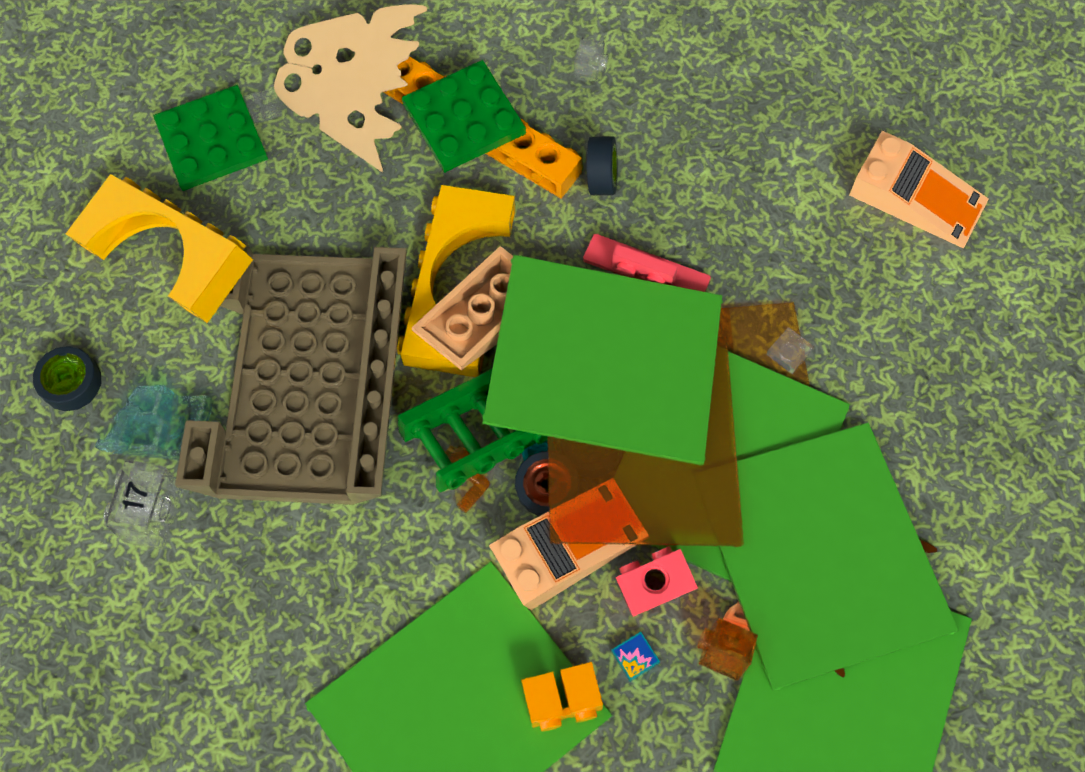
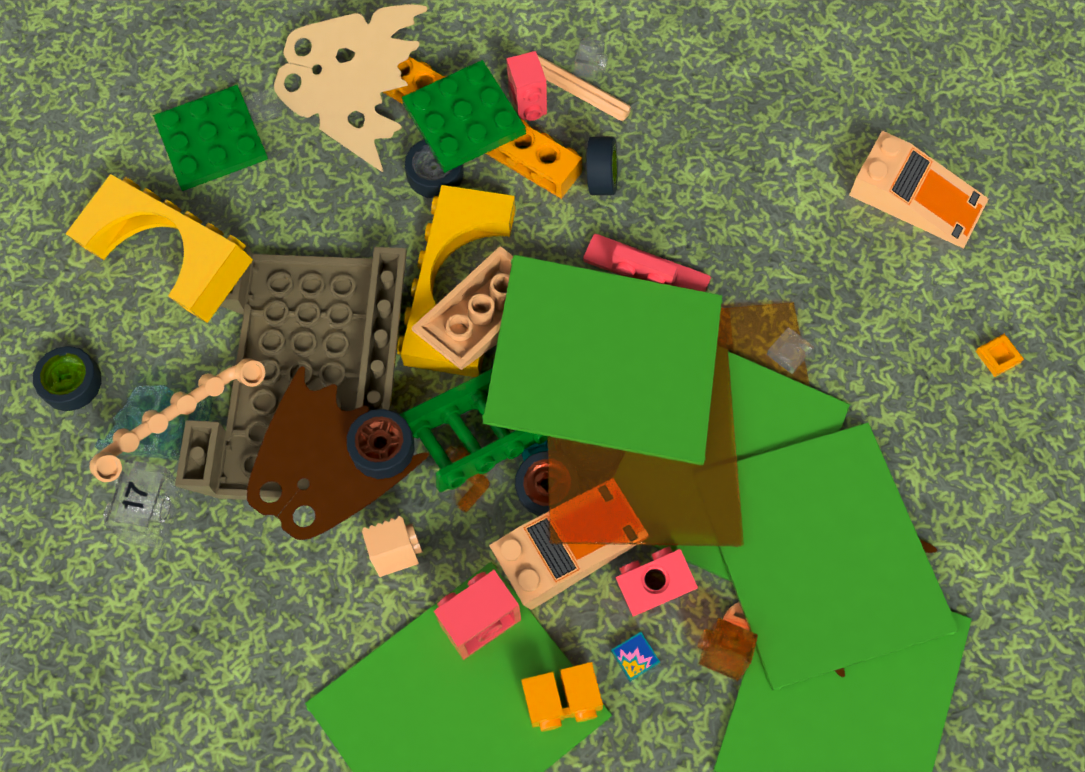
(108, 467): none -> light nougat bar
(311, 443): none -> reddish brown piece
(364, 438): none -> wheel
(392, 546): none -> light nougat brick
(422, 177): none -> black wheel
(477, 613): none -> coral brick
(527, 86): none -> coral brick
(584, 90): none -> light nougat axle
(999, 355): none -> light orange tile

